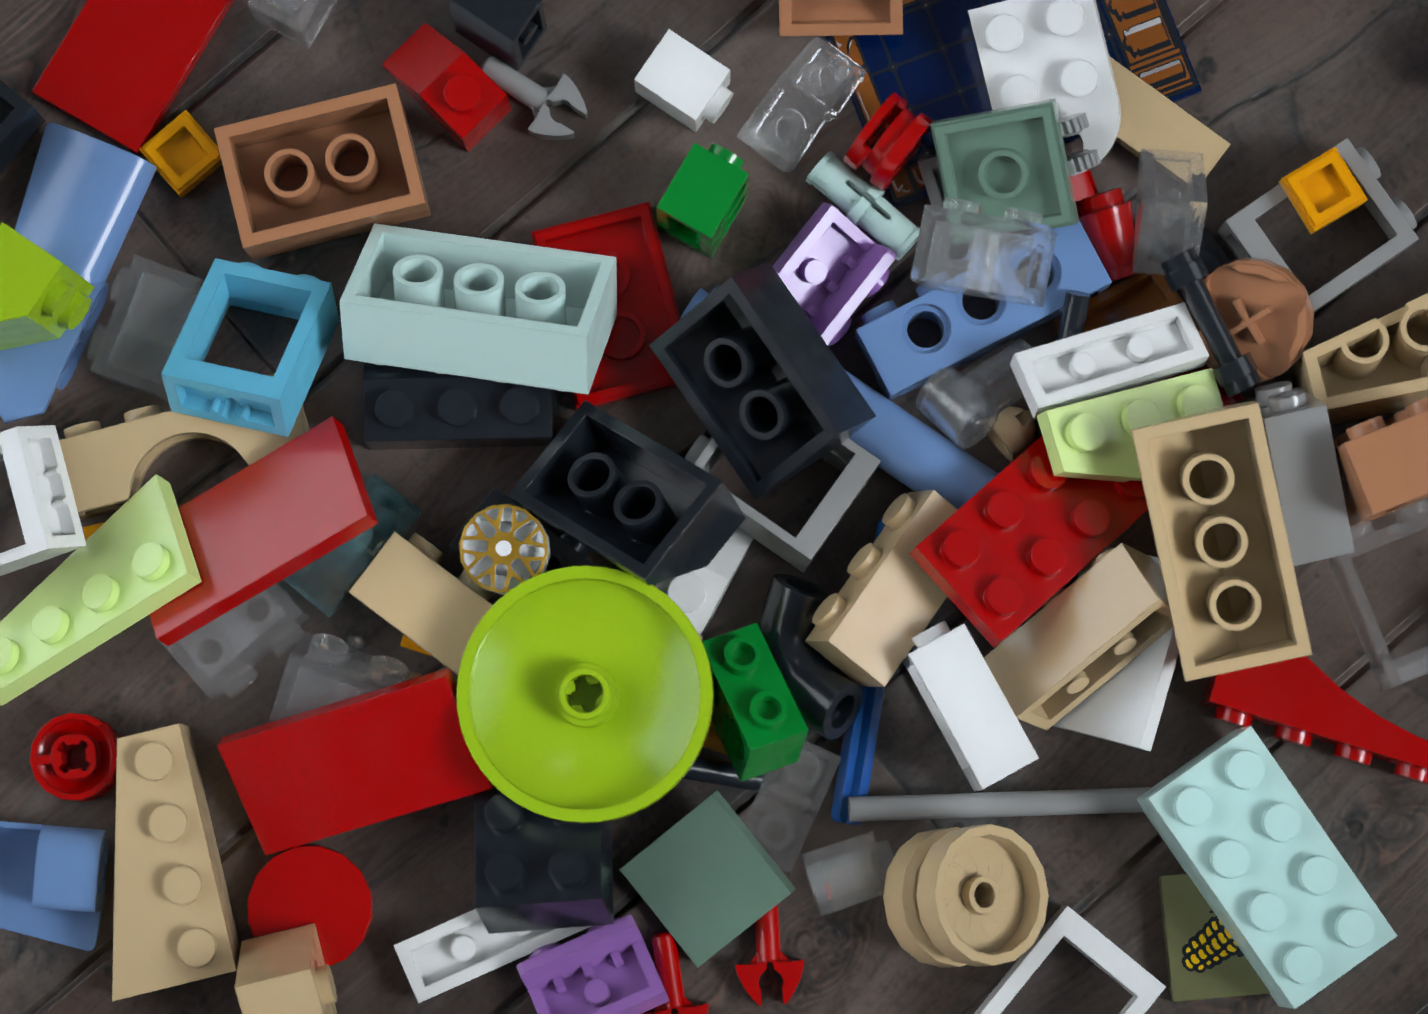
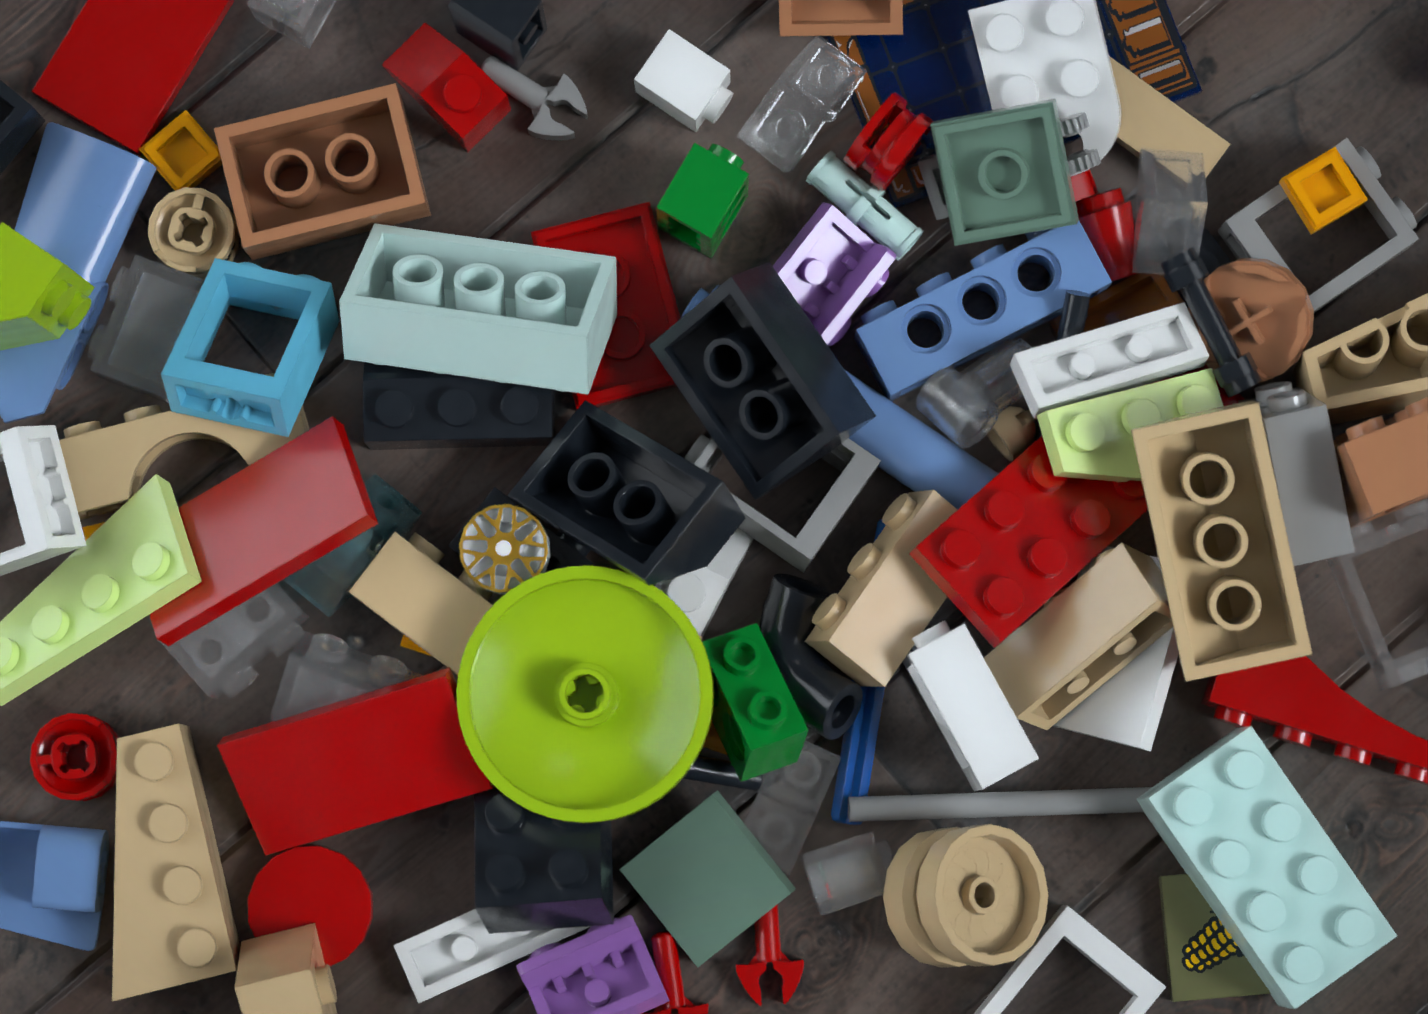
(192, 230): none -> tan wheel
(984, 253): clear brick -> none

